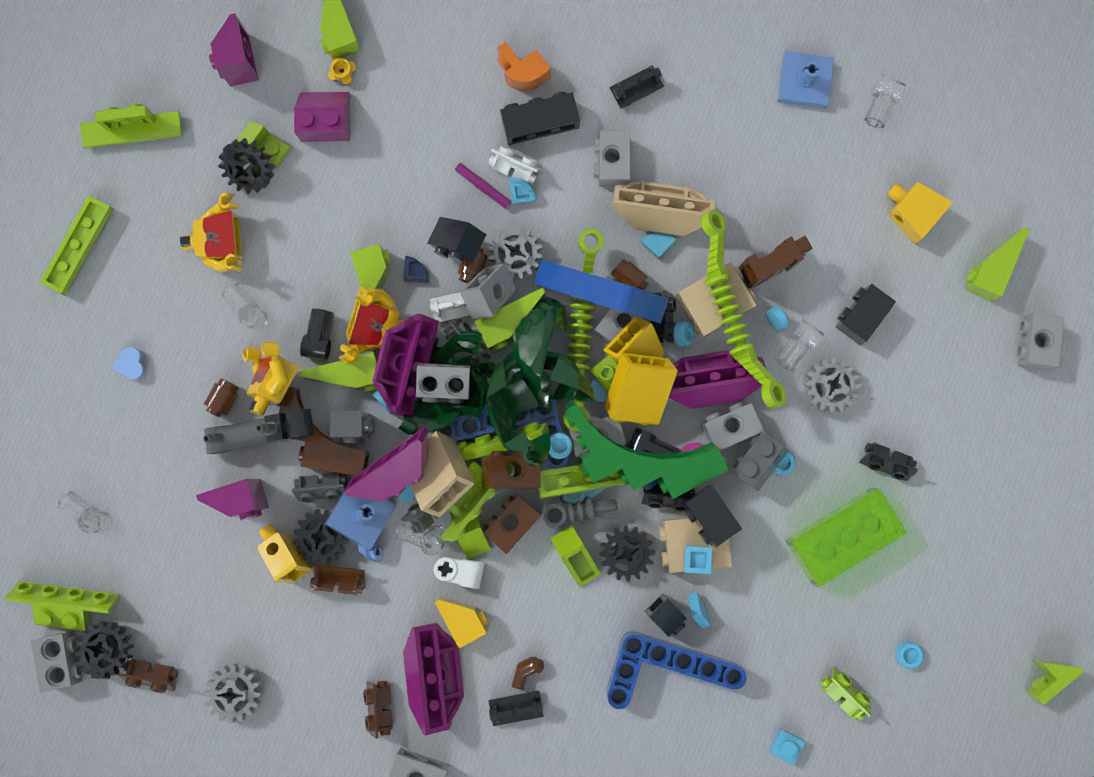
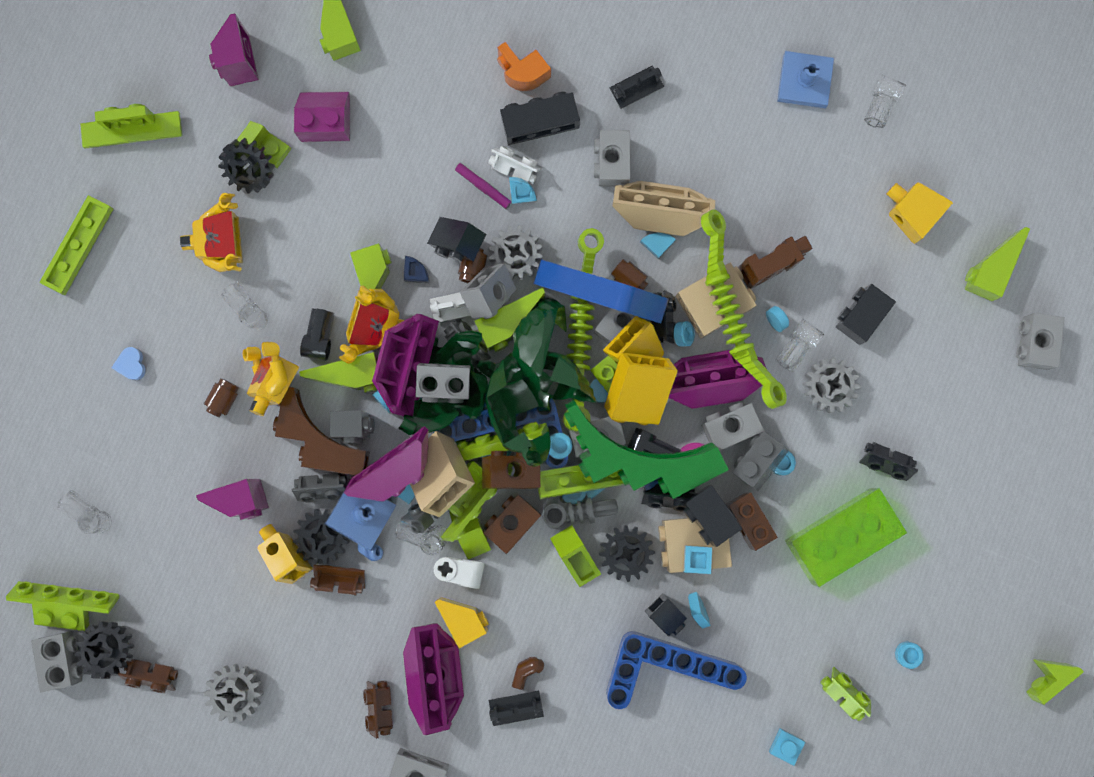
(270, 429): piece -> none
(338, 64): yellow plate -> none
(755, 526): none -> reddish brown brick

